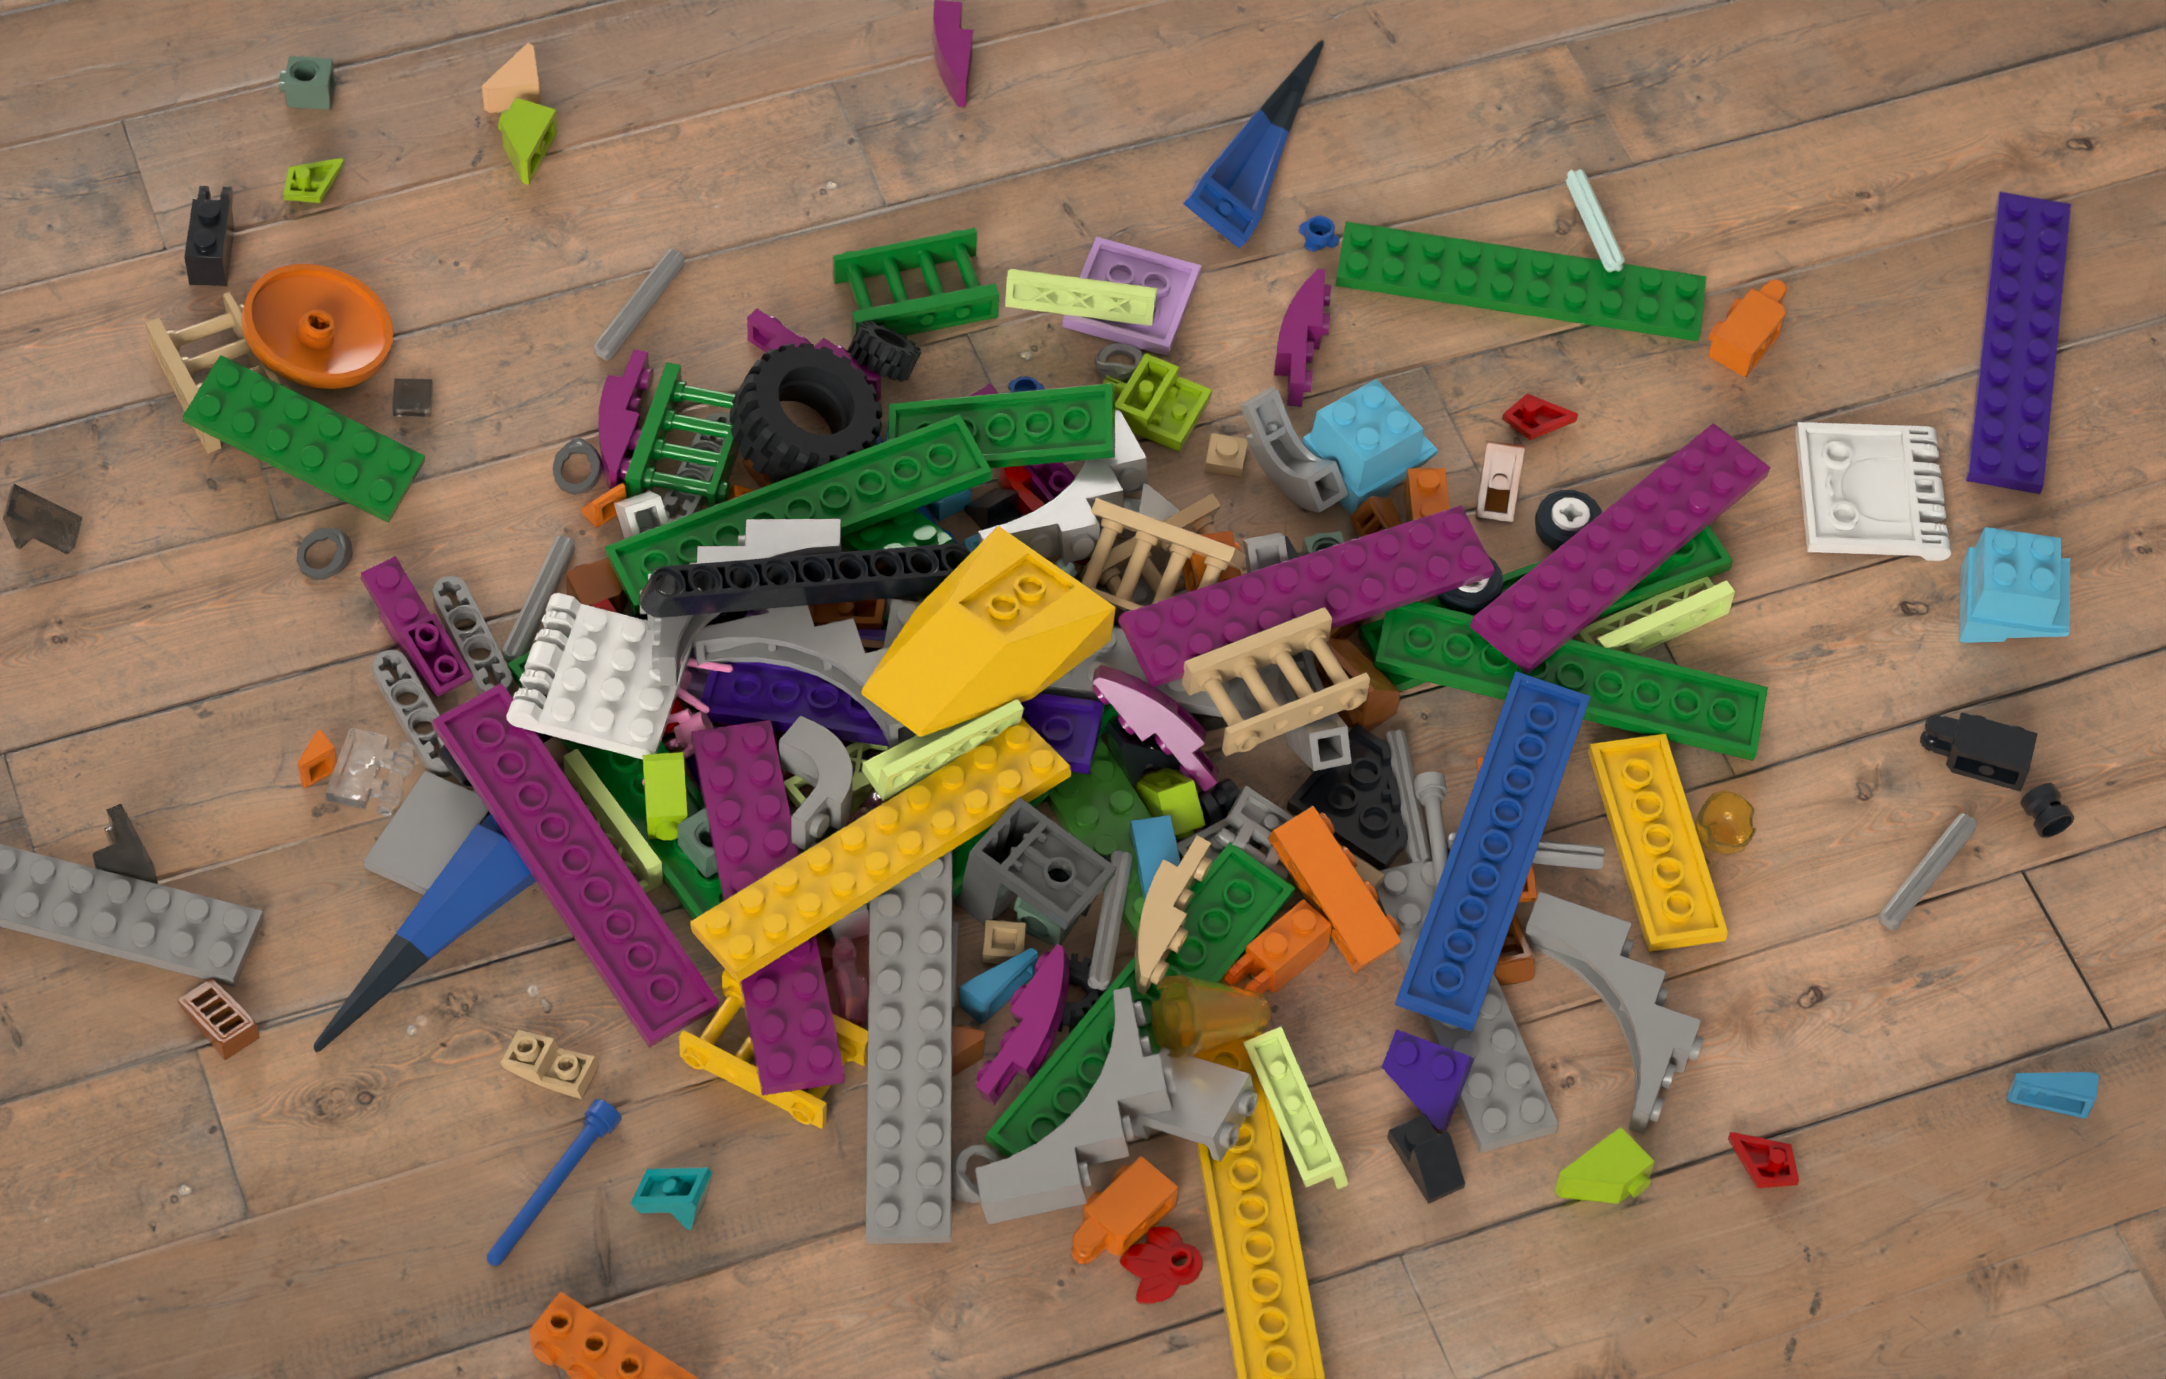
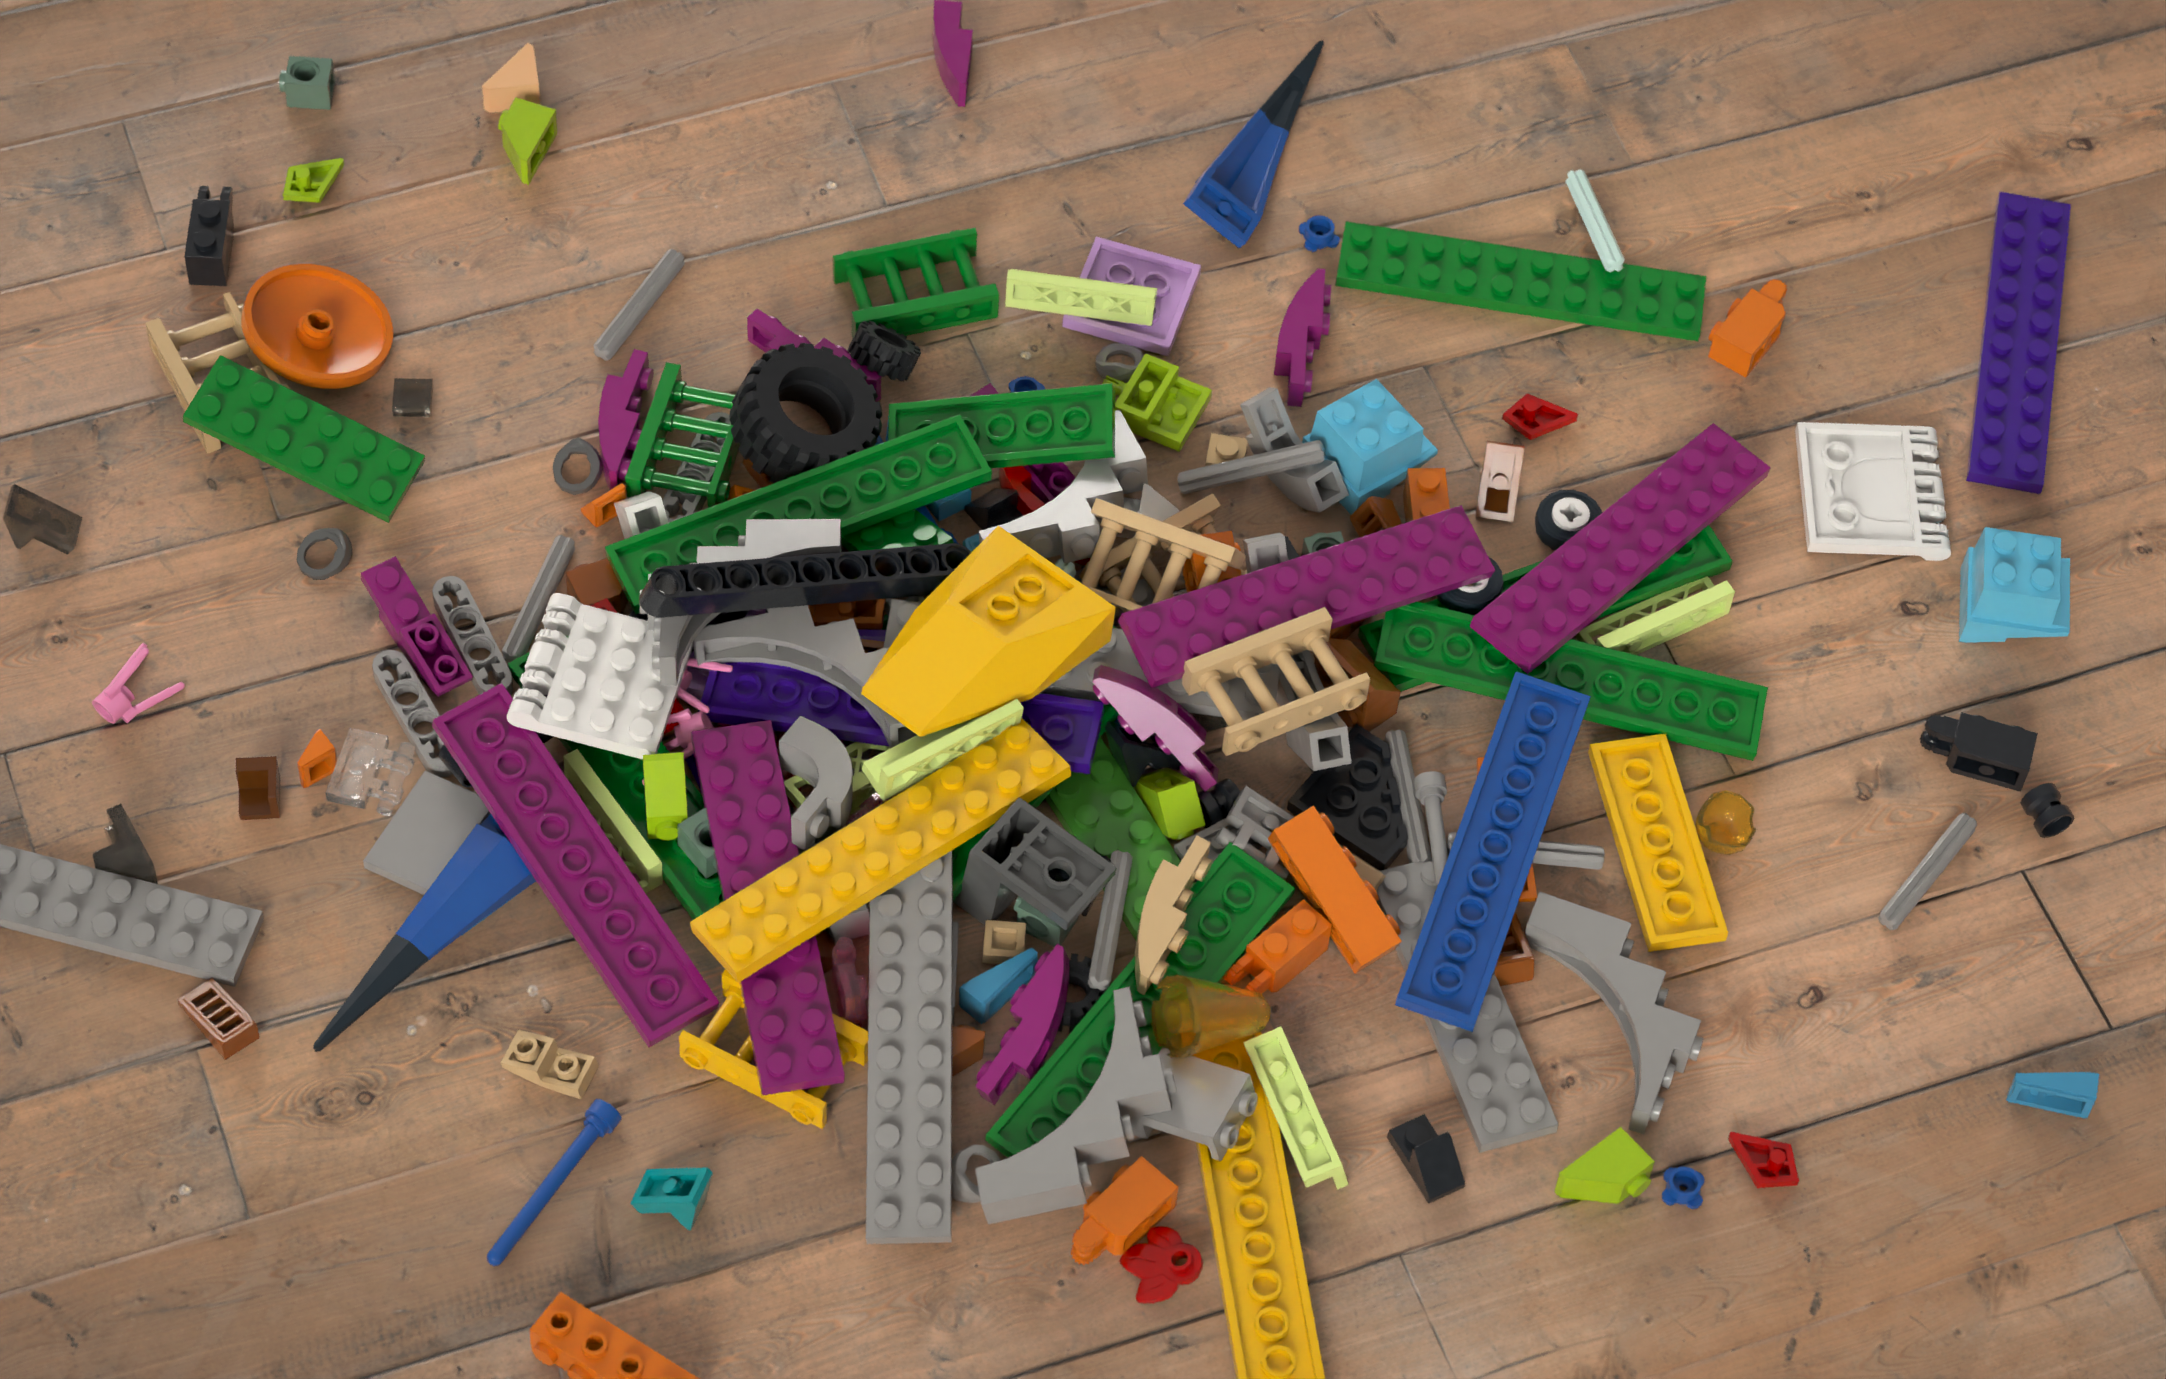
(116, 698): none -> bright pink plant
(258, 787): none -> reddish brown panel
(1152, 843): dark azure slope -> none
(1251, 467): none -> light grey axle
(1428, 1075): dark purple wing -> none
(1683, 1177): none -> blue plate

